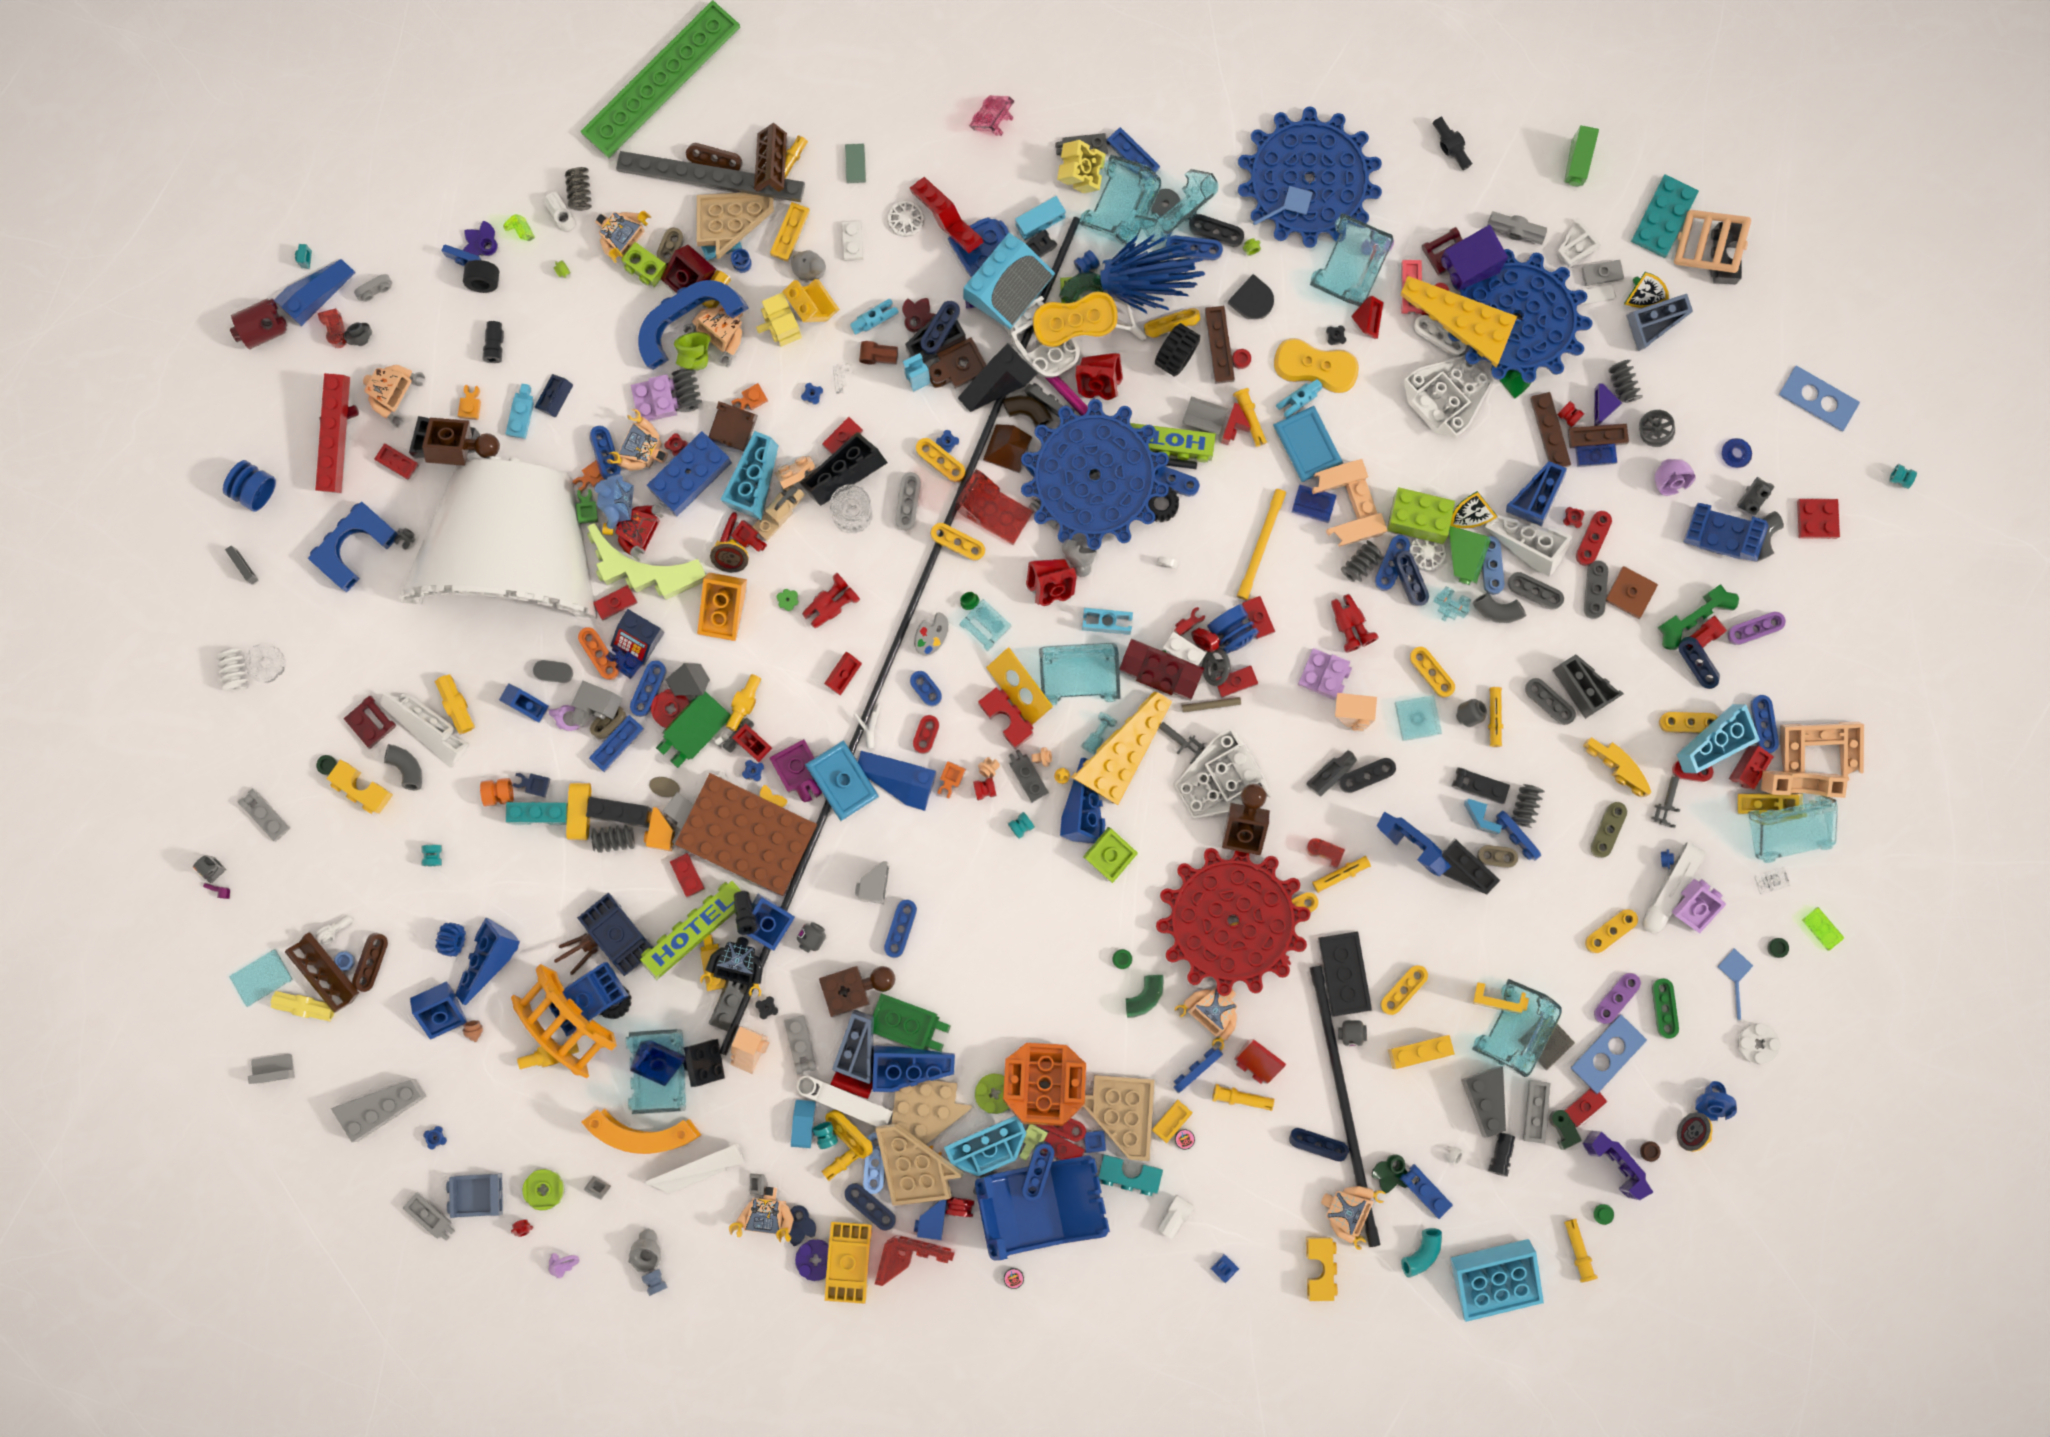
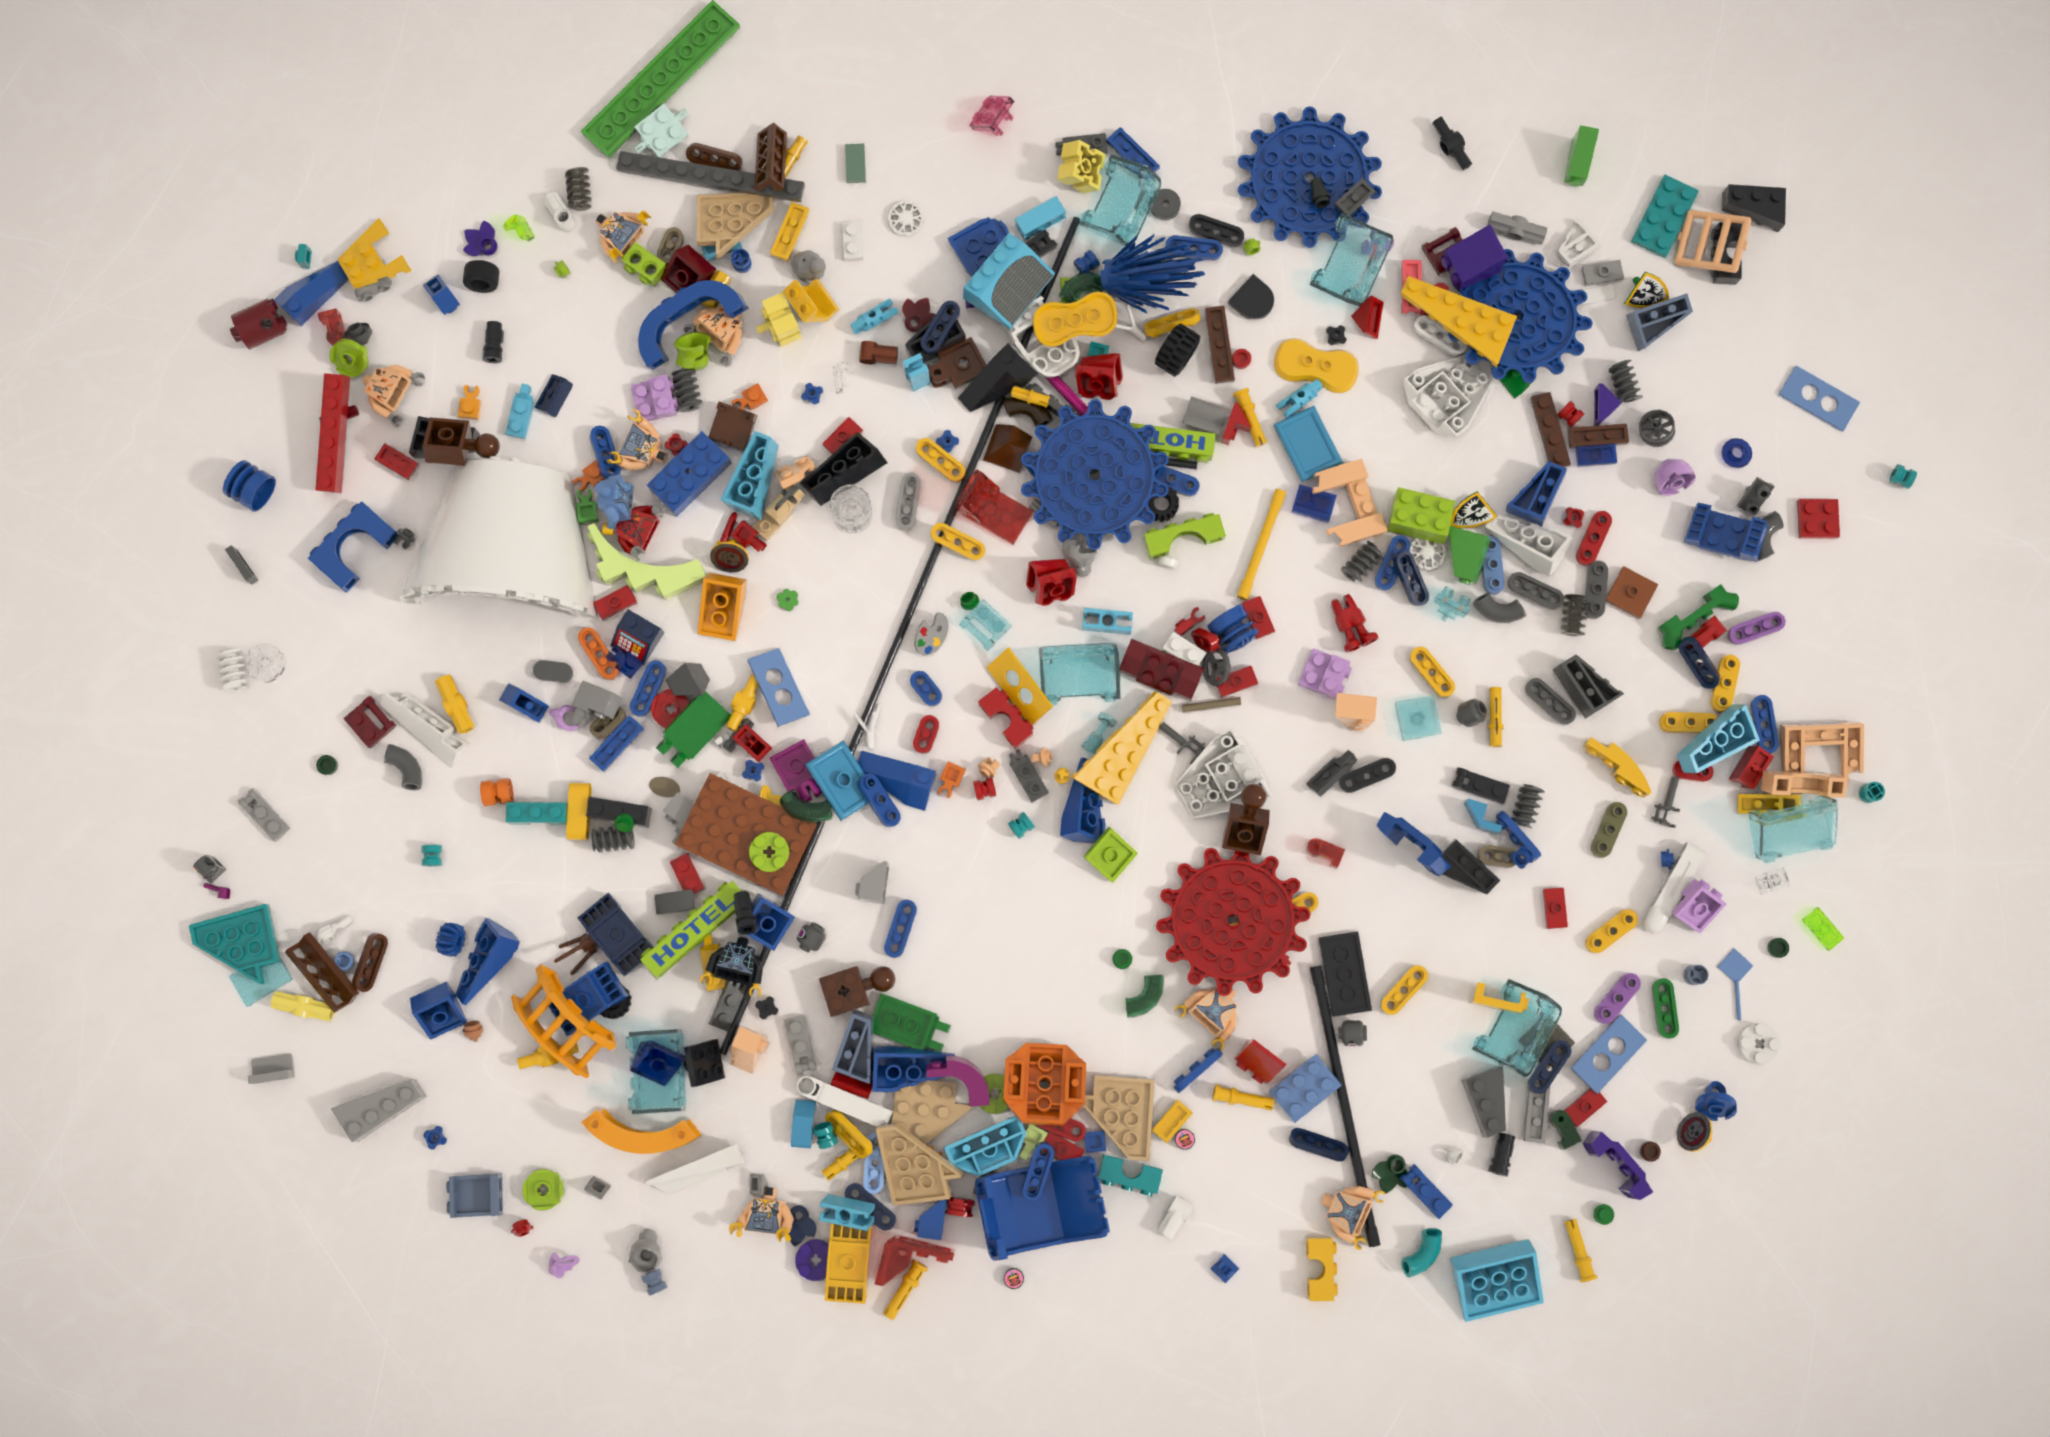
(240, 940): none -> teal wing
(345, 777): yellow arch -> none
(355, 351): none -> lime plate
(363, 262): none -> yellow wing
(428, 1216): light grey hinge -> none
(441, 295): none -> blue slope
(461, 257): blue plate -> none
(535, 785): dark blue plate -> none
(624, 823): none -> green plate
(660, 832): light orange slope -> none
(661, 130): none -> light aqua plate
(674, 902): none -> dark grey slope
(760, 844): none -> lime plate
(781, 713): none -> medium blue piece
(805, 810): none -> clear green cylinder
(826, 606): red piece -> none
(841, 1217): none -> medium azure piece
(843, 673): red plate -> none
(872, 794): none -> blue plate
(910, 1281): none -> yellow pin
(946, 215): red bracket -> none
(967, 1073): none -> magenta arch
(1030, 396): none -> yellow axle
(1097, 349): none -> teal plate
(1199, 191): clear light blue windscreen -> none
(1207, 529): none -> lime arch
(1296, 201): medium blue piece -> none
(1305, 1088): none -> medium blue plate
(1319, 193): none -> pearl dark grey cone
(1352, 869): yellow pin -> none
(1355, 198): none -> dark grey plate
(1421, 1052): yellow arch -> none
(1516, 856): none -> blue plate
(1555, 908): none -> red plate
(1555, 1060): none -> dark blue plate
(1573, 615): none -> clear smoke piece
(1700, 974): none -> sand blue wheel
(1722, 691): none -> yellow plate
(1760, 203): none -> black wedge
(1867, 793): none -> teal wheel

